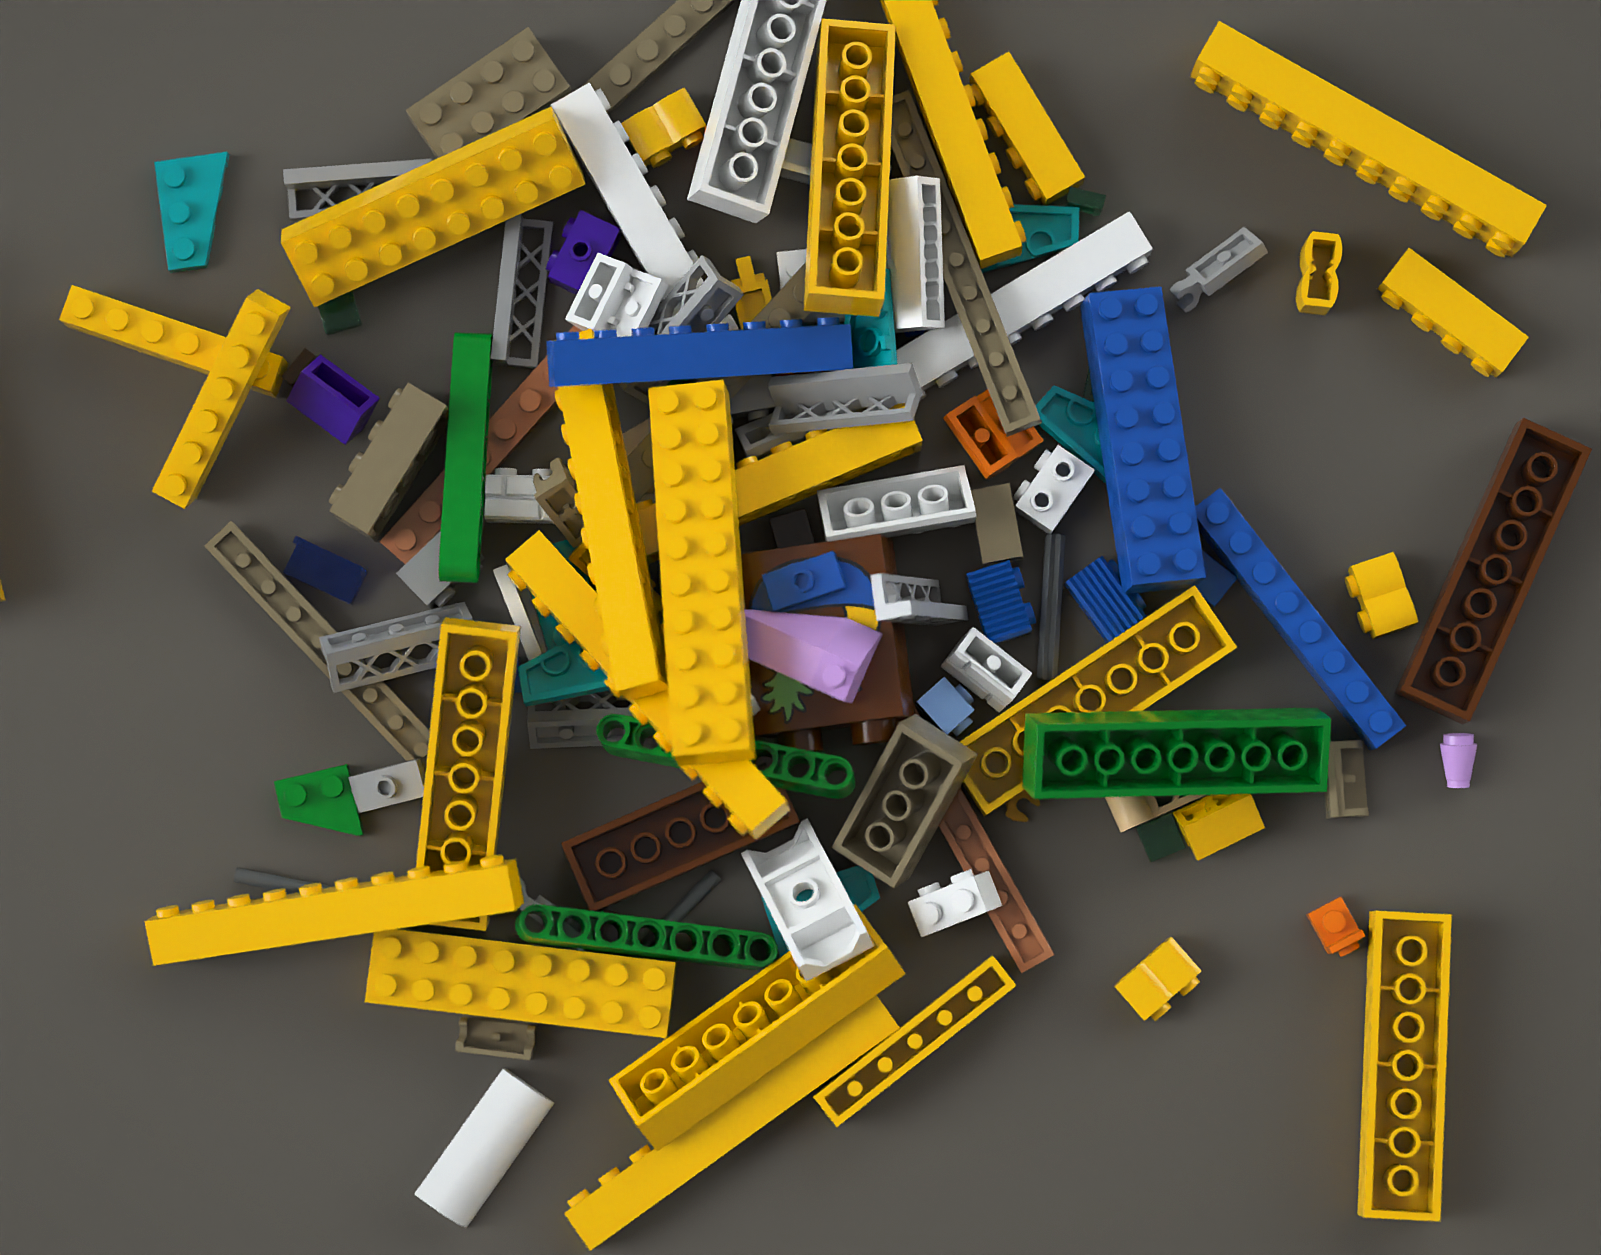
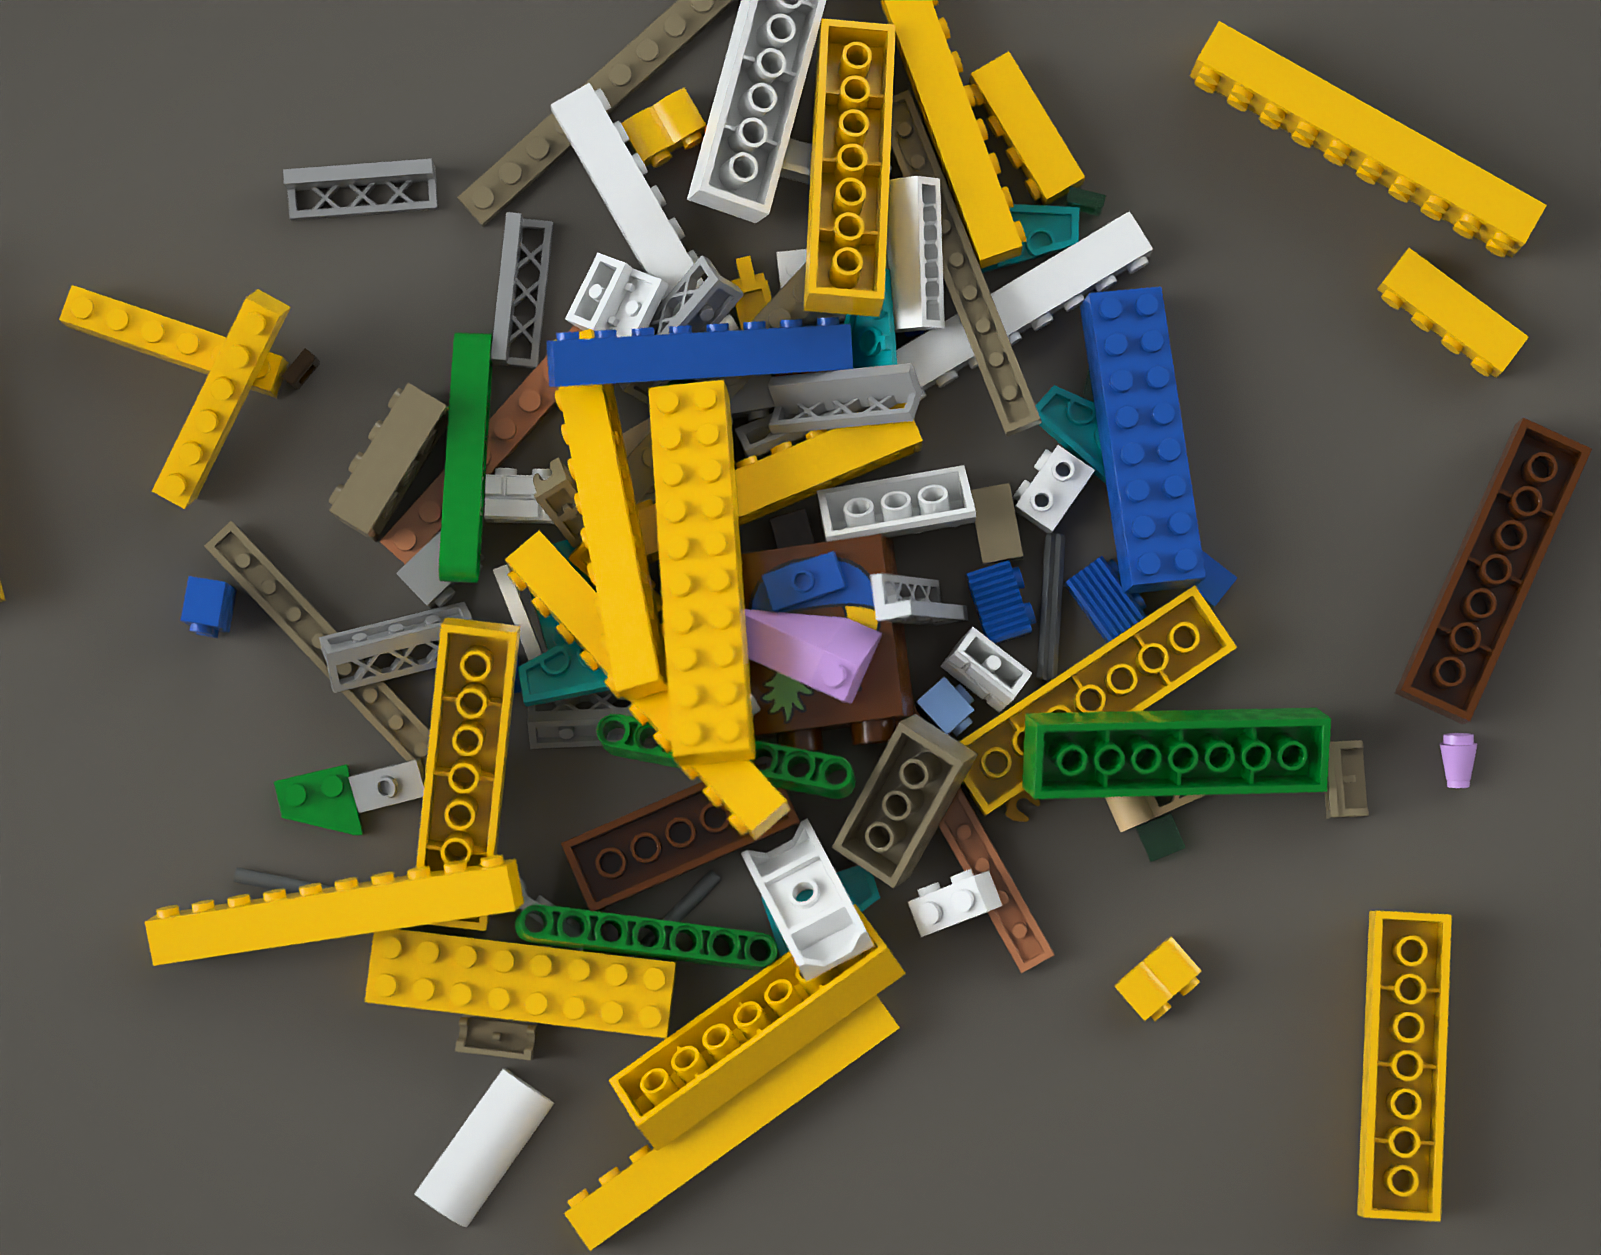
(188, 205): teal wing -> none
(208, 606): none -> blue brick
(319, 398): dark purple brick -> none
(325, 571): clear blue panel -> none
(340, 314): clear green tile -> none
(432, 207): yellow brick -> none
(489, 95): dark tan brick -> none
(584, 239): dark purple brick -> none
(914, 1040): yellow brick -> none
(983, 436): orange brick -> none
(1218, 267): light grey plate -> none
(1218, 822): yellow hinge -> none
(1297, 621): blue brick -> none
(1318, 263): yellow brick -> none
(1336, 927): orange bracket -> none
(1381, 595): yellow brick -> none

